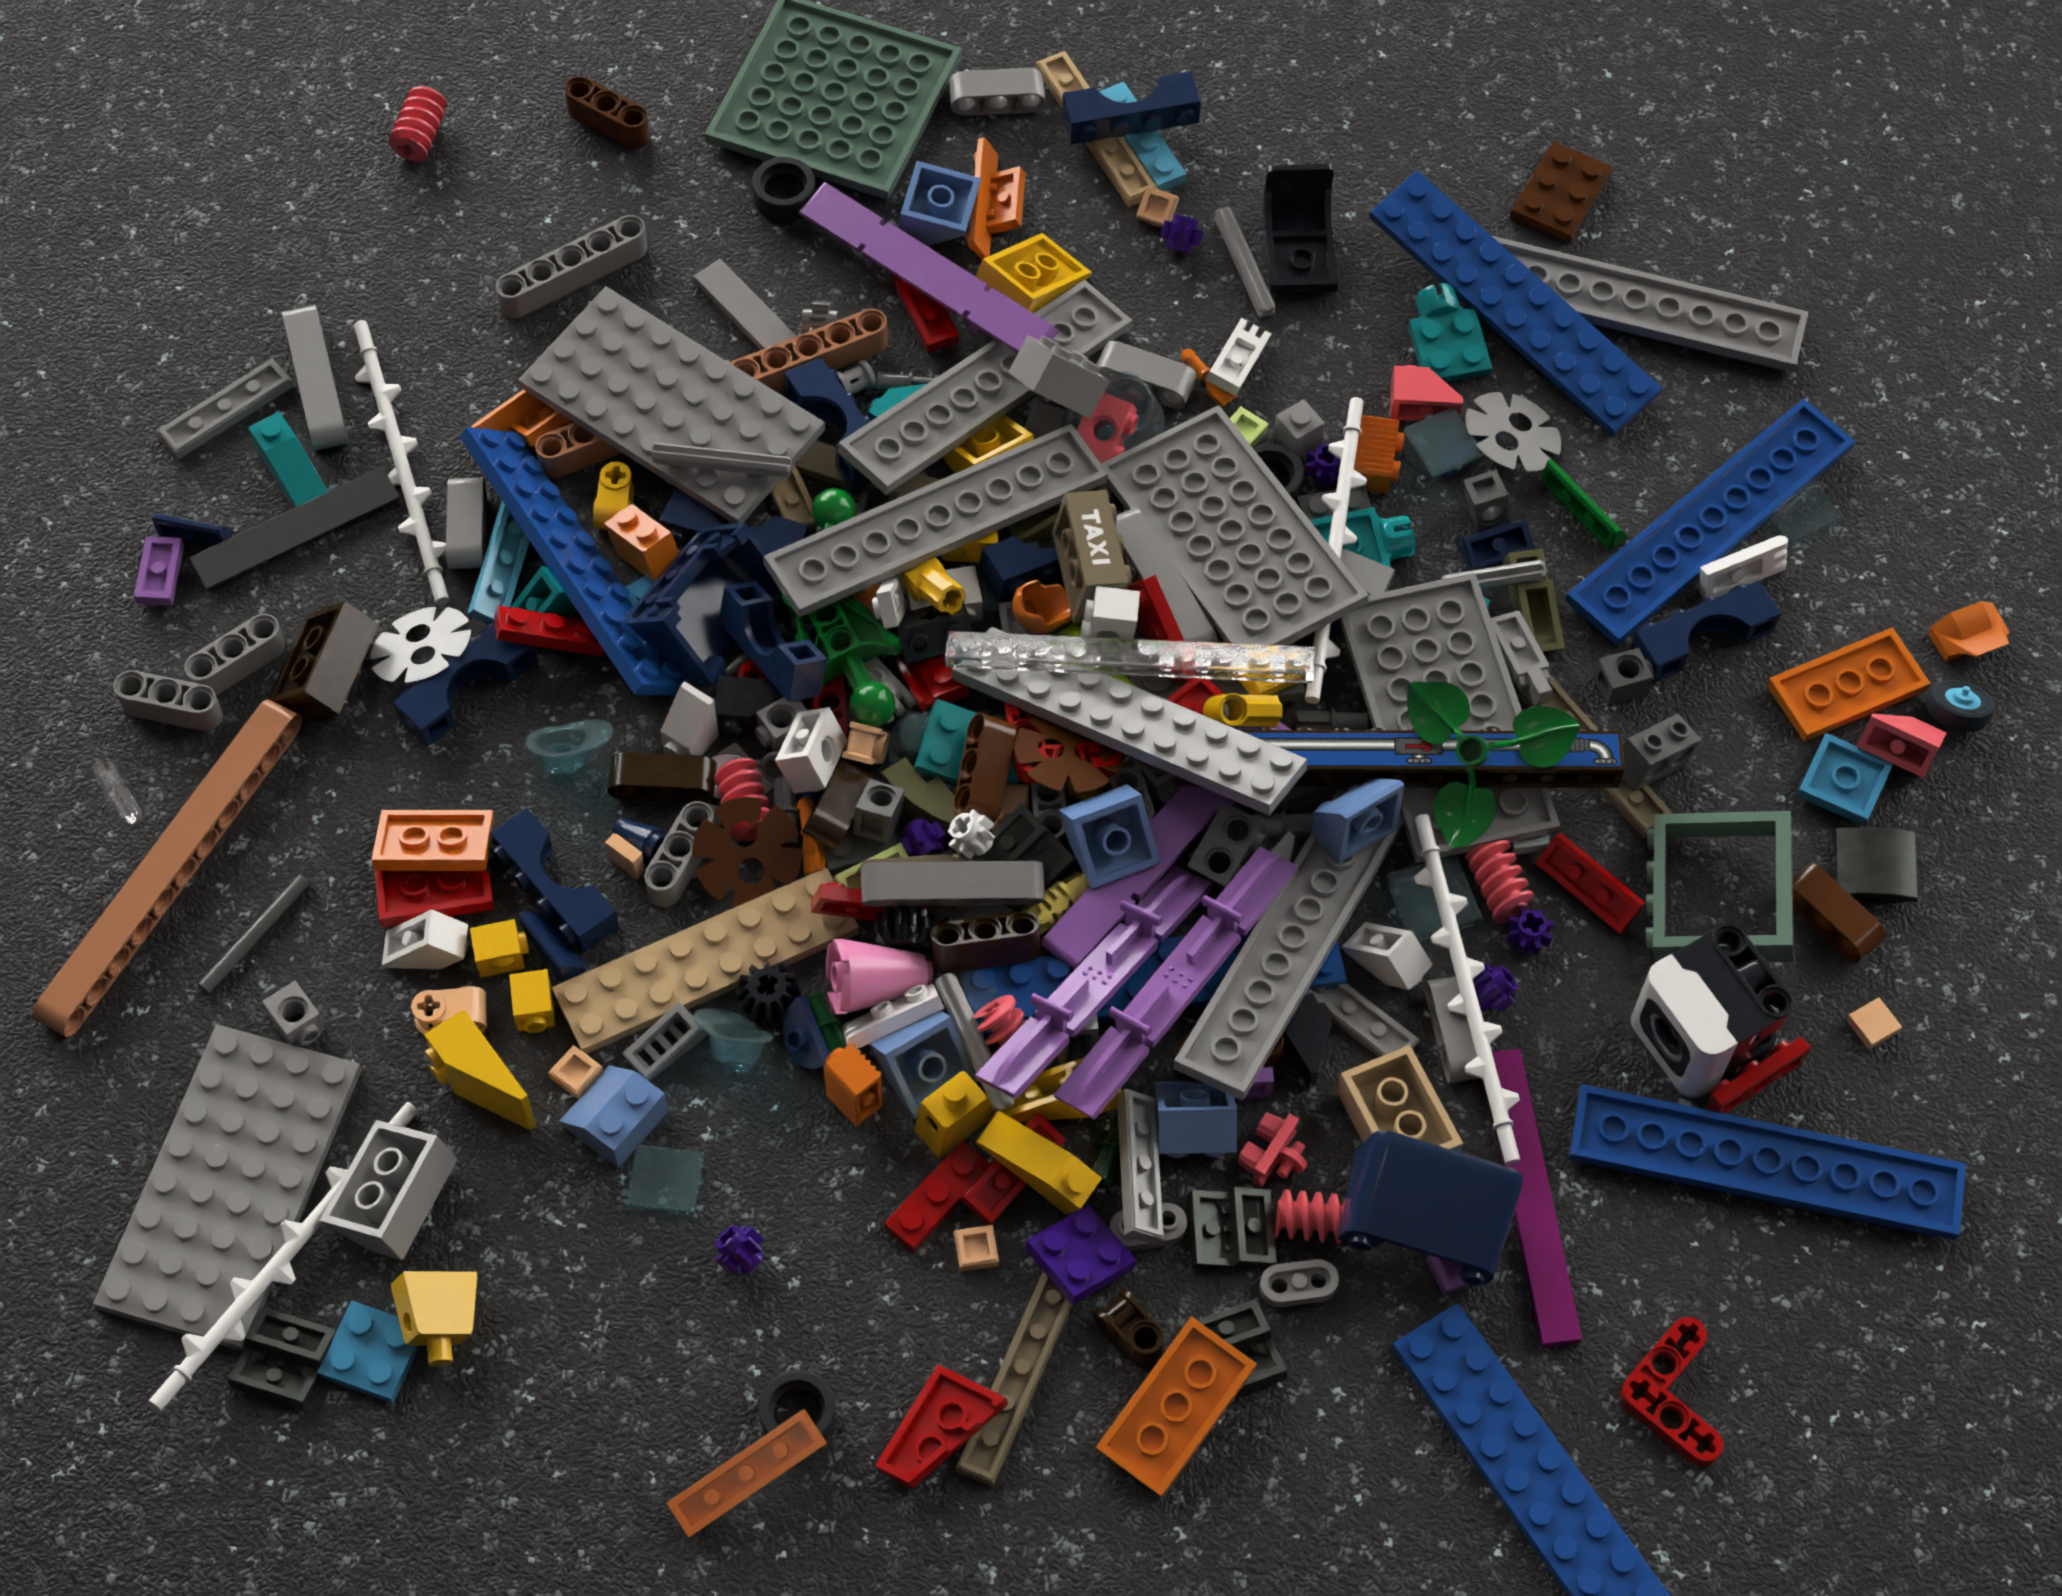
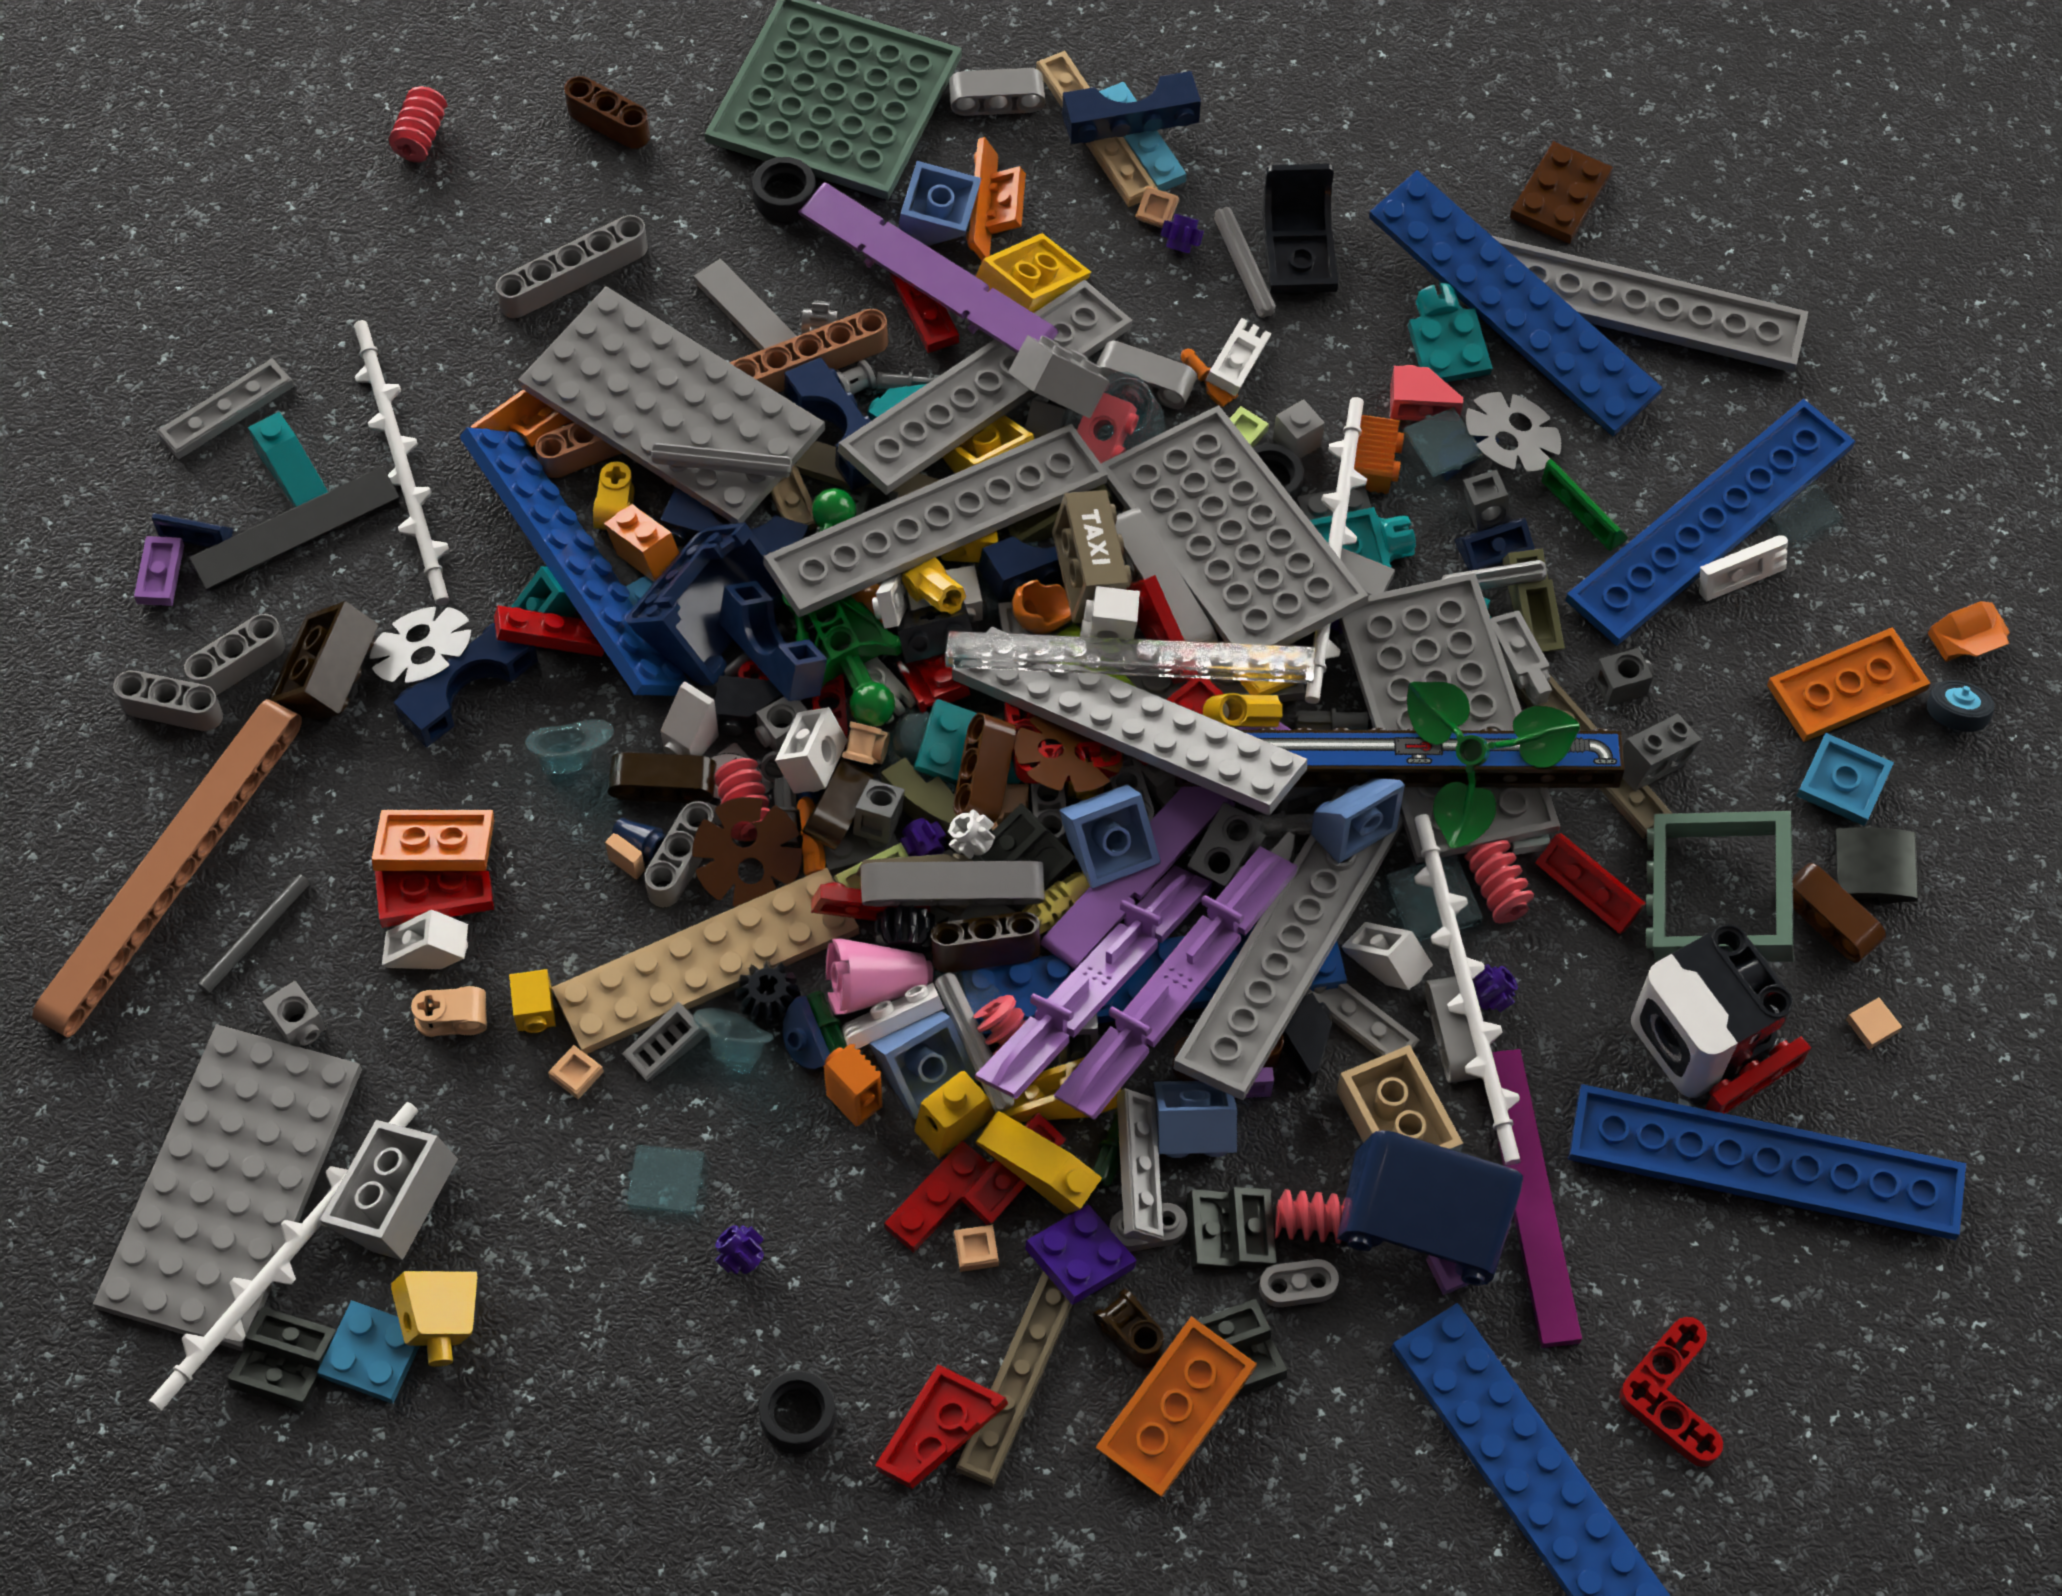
(116, 790): clear axle -> none
(315, 378): light grey beam -> none
(466, 523): light grey beam -> none
(475, 1071): yellow slope -> none
(499, 568): medium azure plate -> none
(499, 948): yellow brick -> none
(551, 946): dark blue slope -> none
(581, 912): dark blue arch -> none
(616, 1113): medium blue slope -> none
(746, 1473): orange plate -> none
(1280, 1135): coral hips -> none
(1322, 466): dark purple gear -> none
(1530, 931): dark purple gear -> none
(1742, 613): dark blue arch -> none
(1902, 741): coral slope -> none

